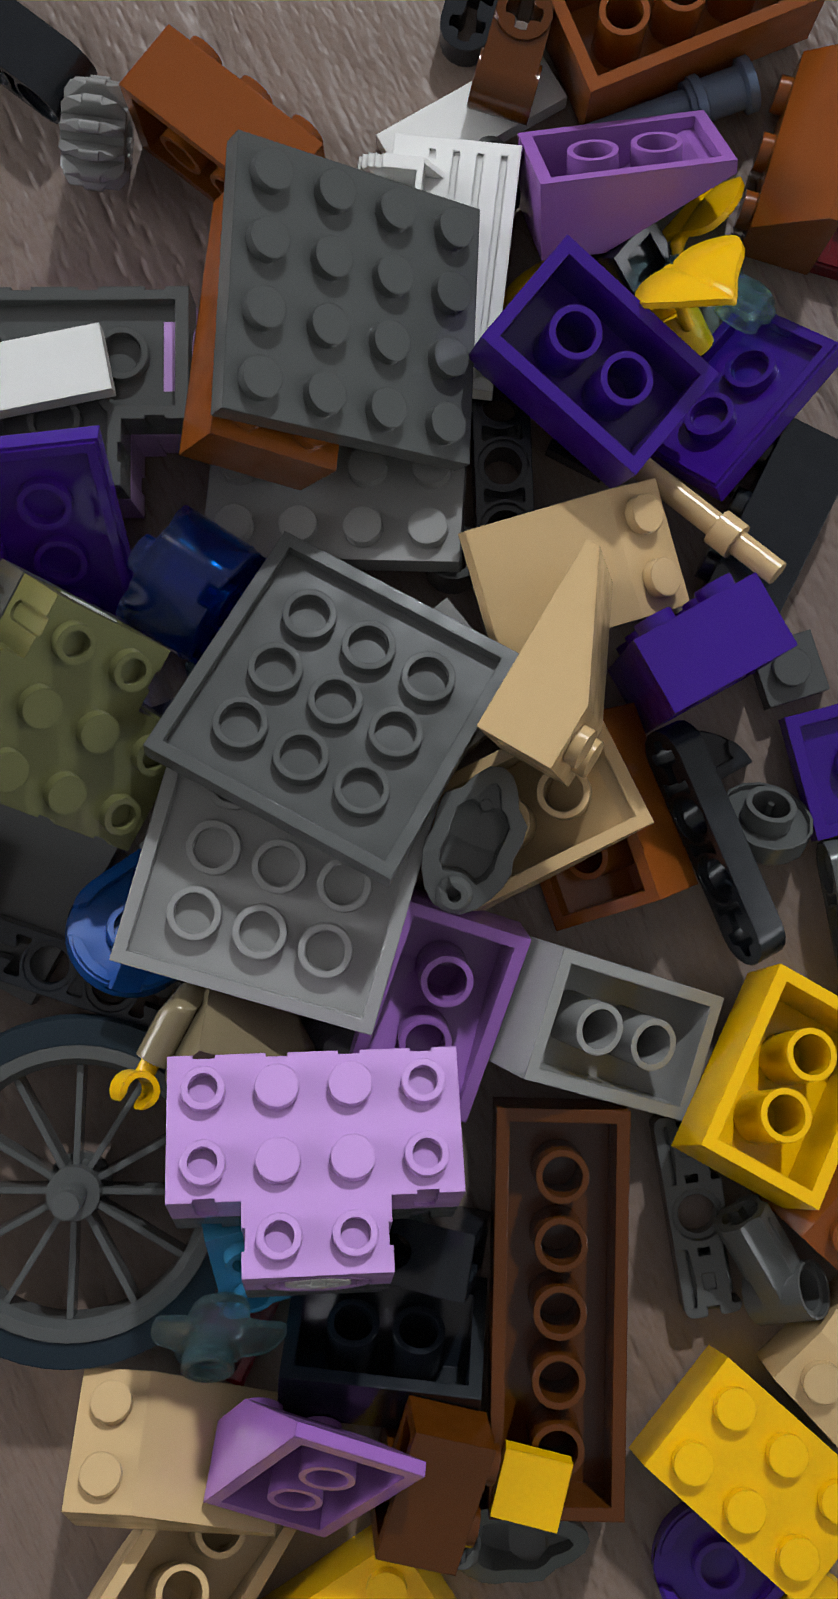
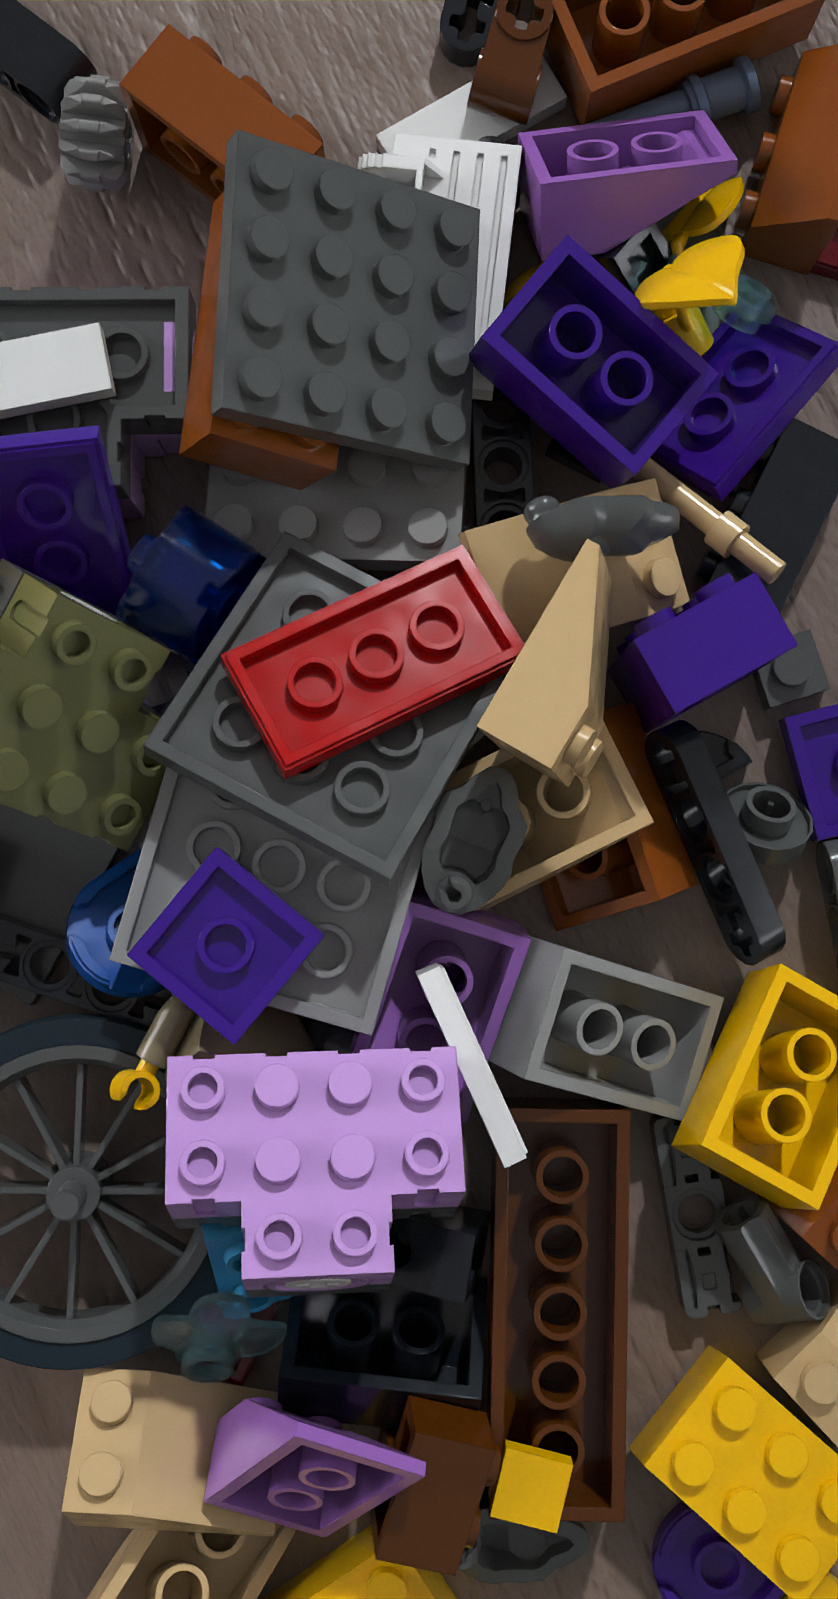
(226, 945): none -> dark purple plate
(372, 660): none -> red tile
(472, 1064): none -> white tile
(617, 523): none -> dark grey arm

